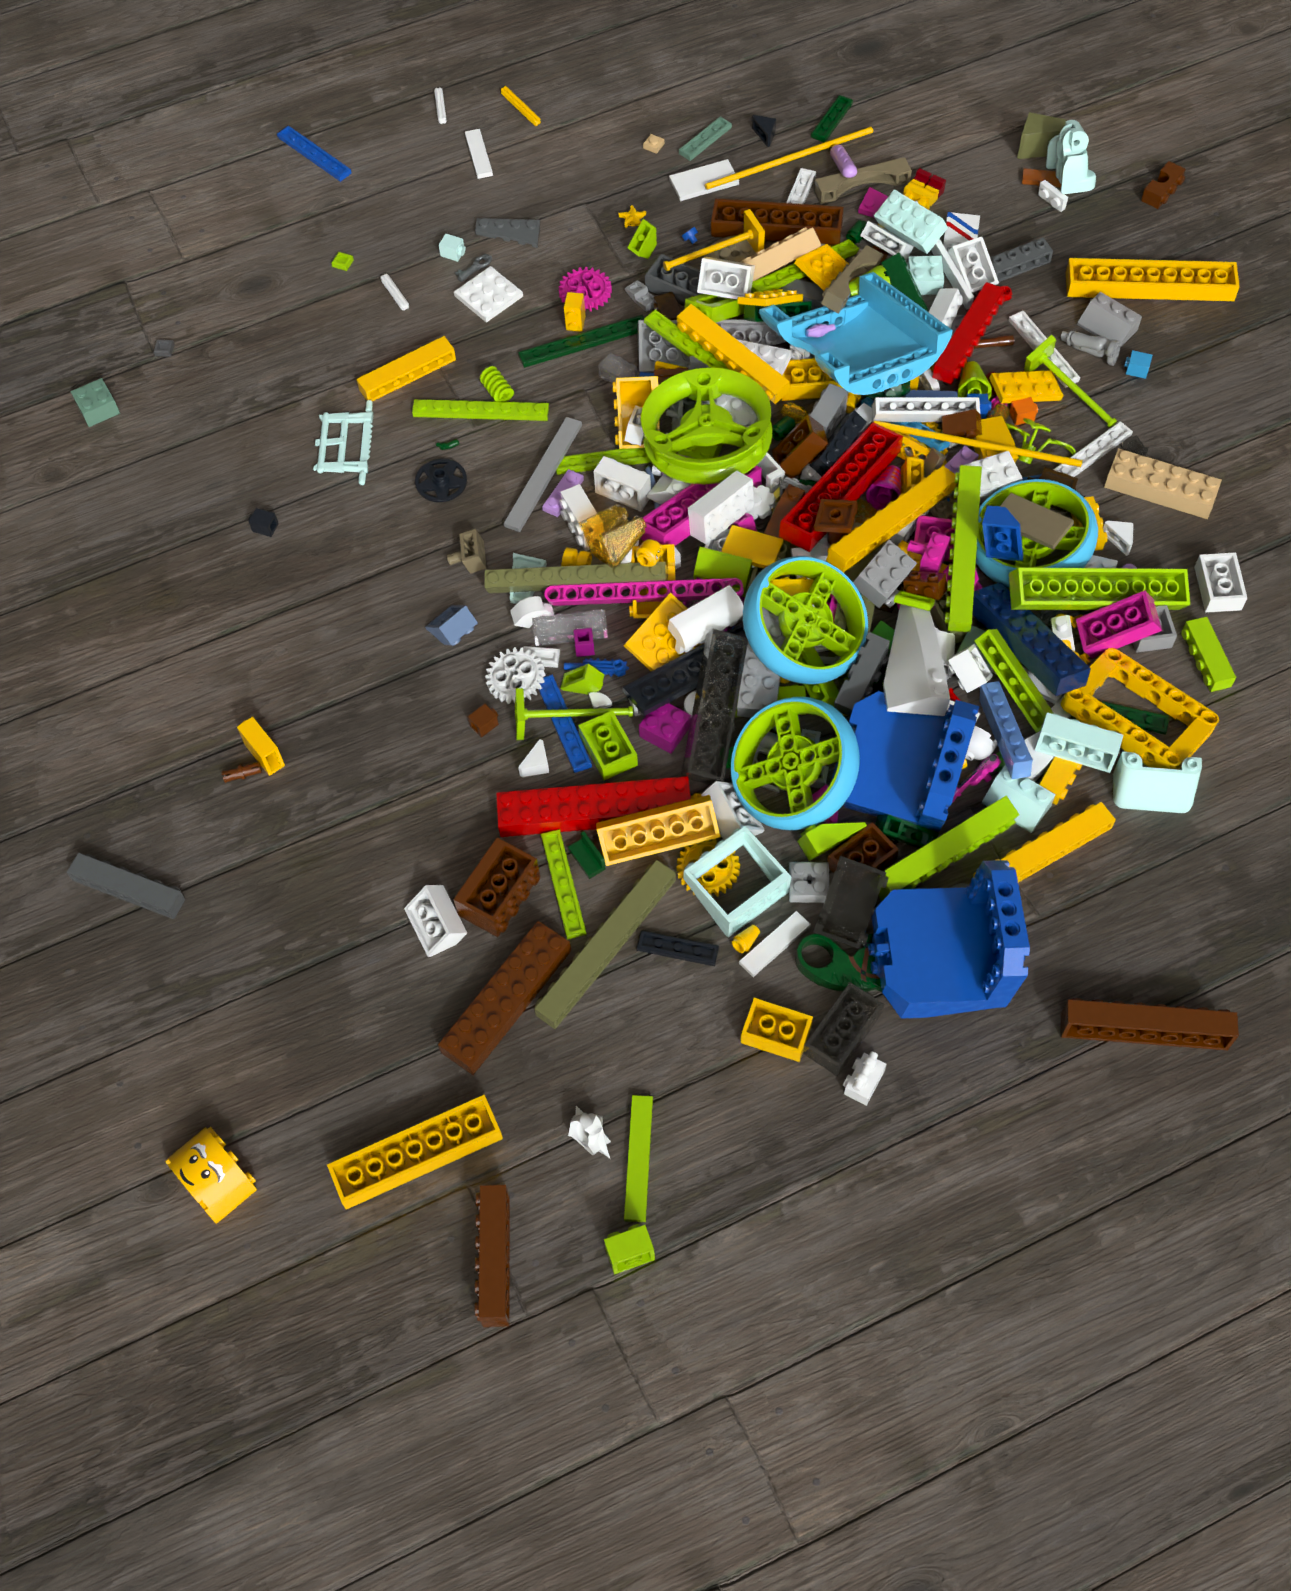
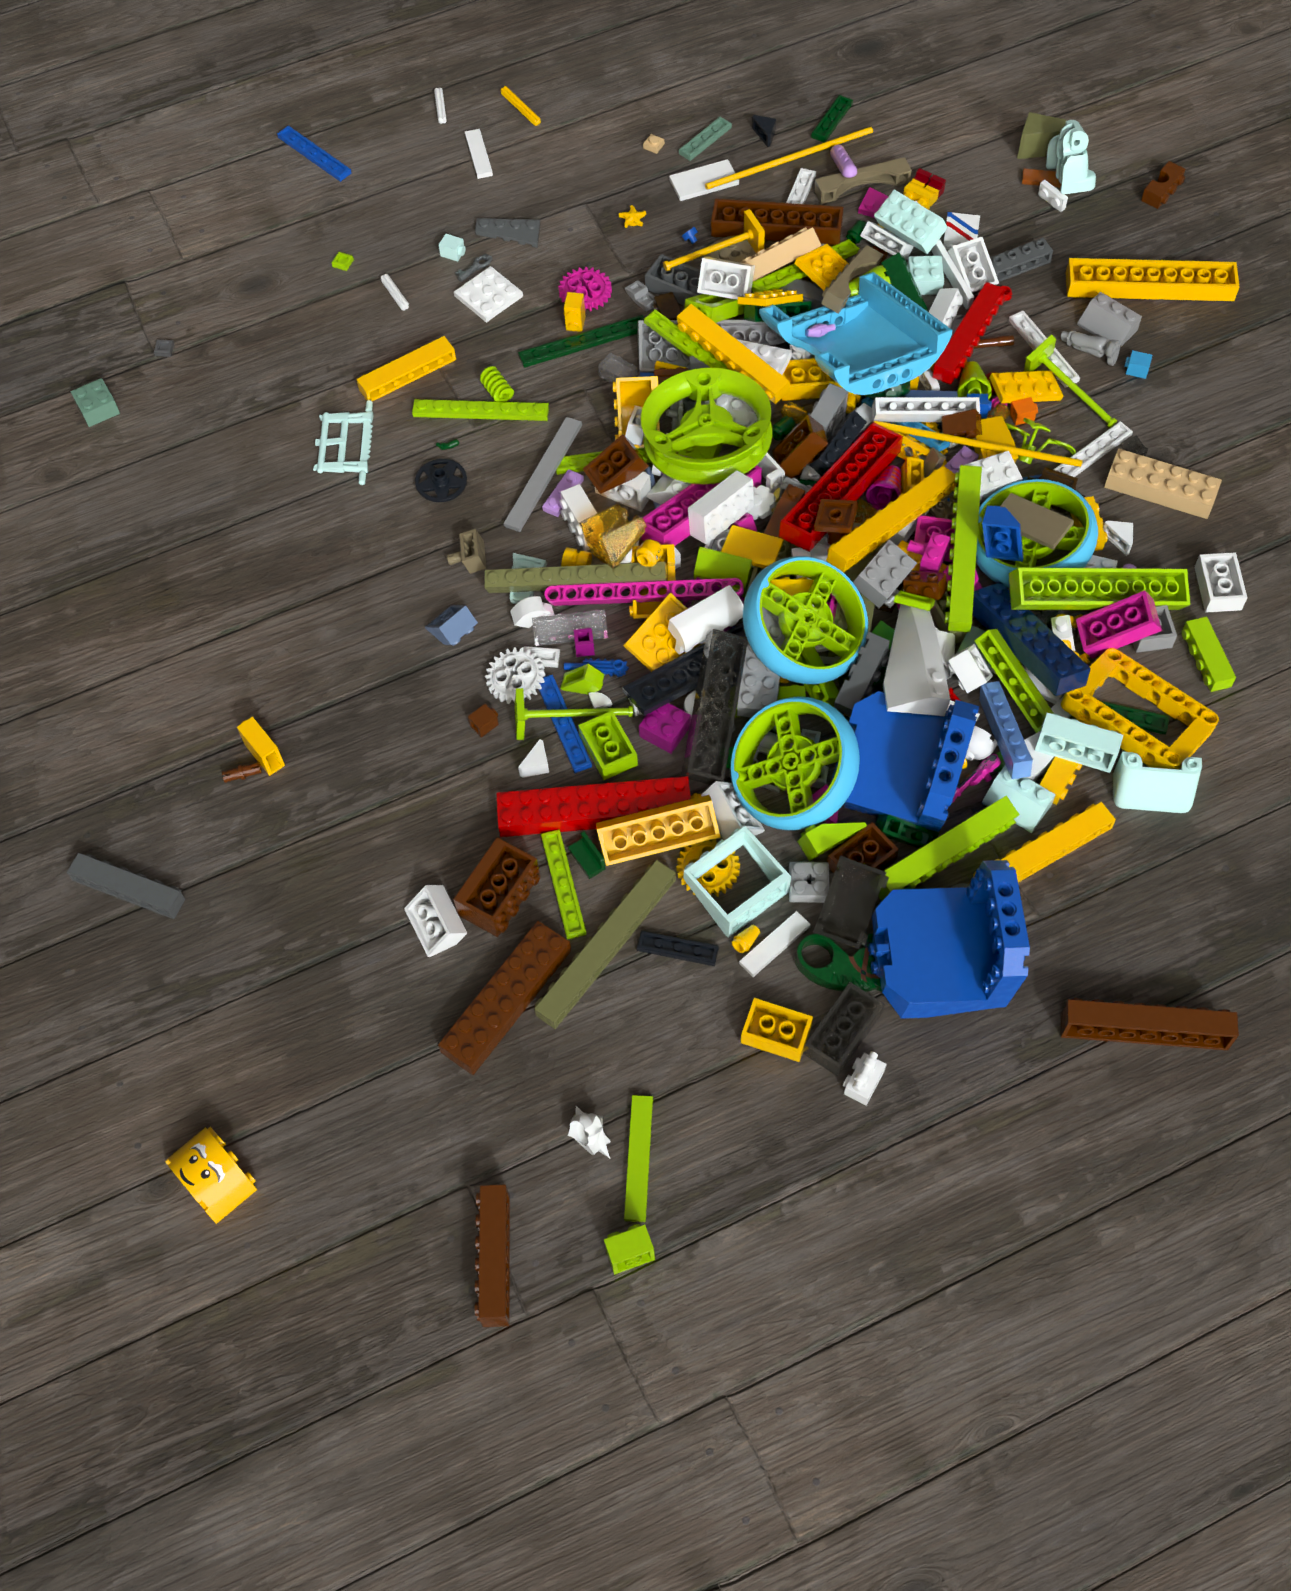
(263, 522): black brick -> none
(414, 1152): yellow brick -> none
(615, 465): none -> reddish brown slope
(644, 240): lime slope -> none

